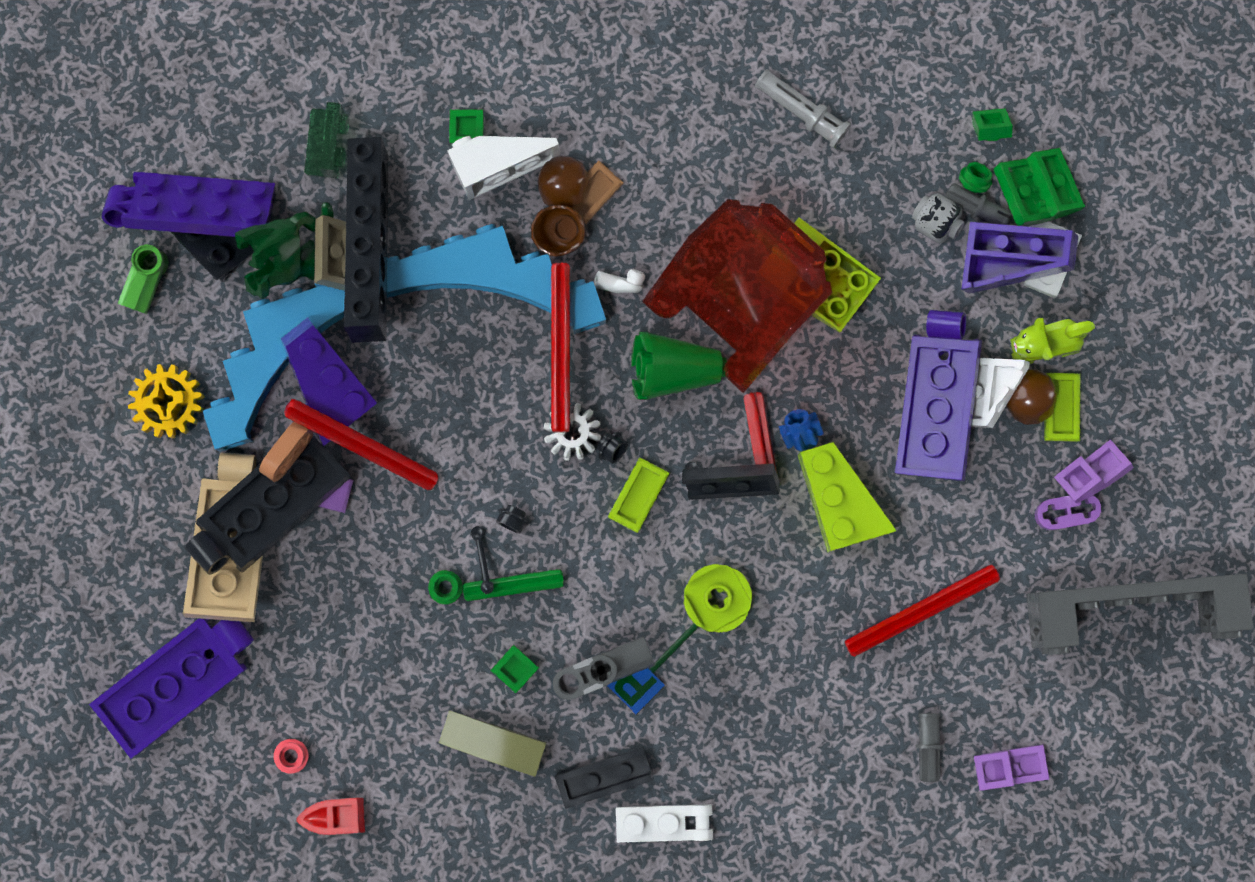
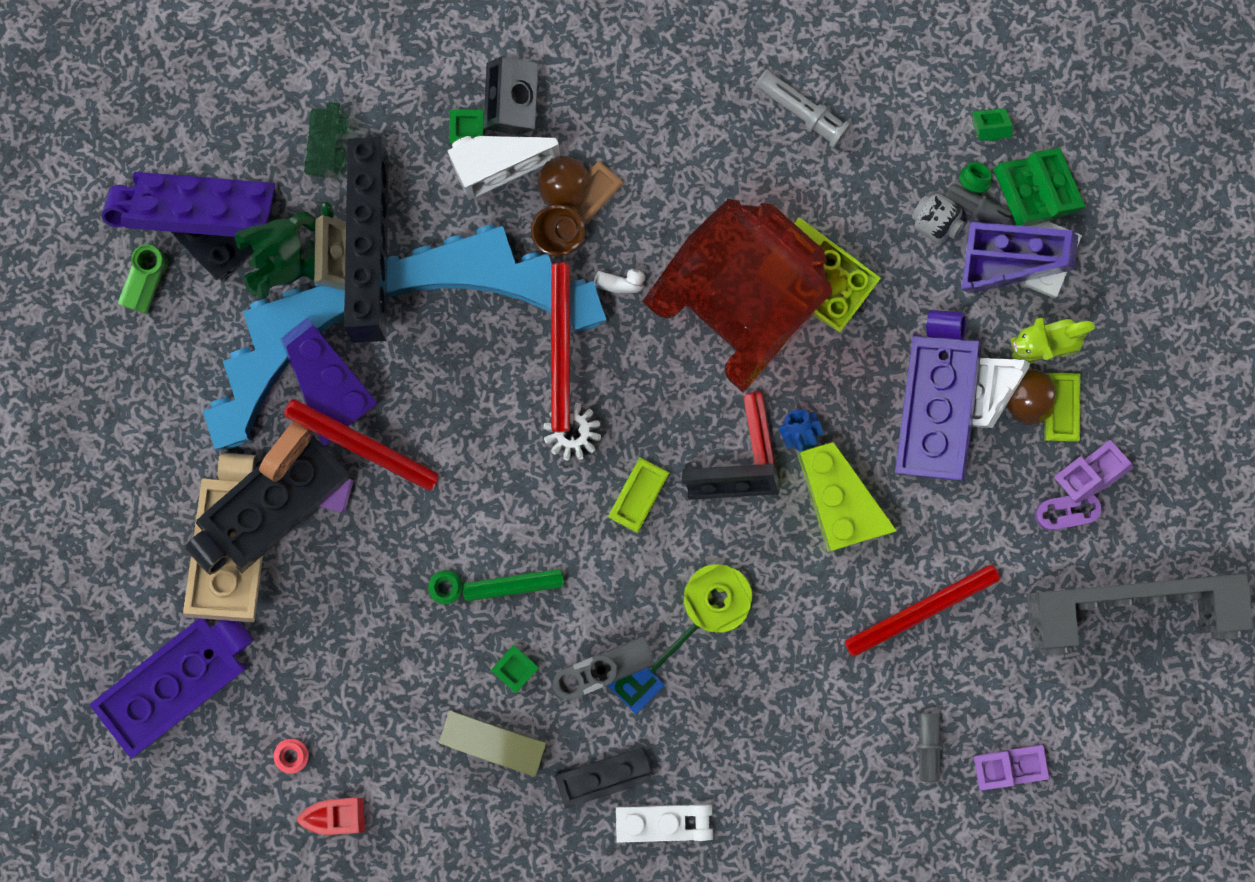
(151, 403): yellow gear -> none
(478, 535): black hinge -> none
(500, 110): none -> black brick
(512, 518): black plate -> none
(612, 447): black plate -> none
(672, 366): green cone -> none

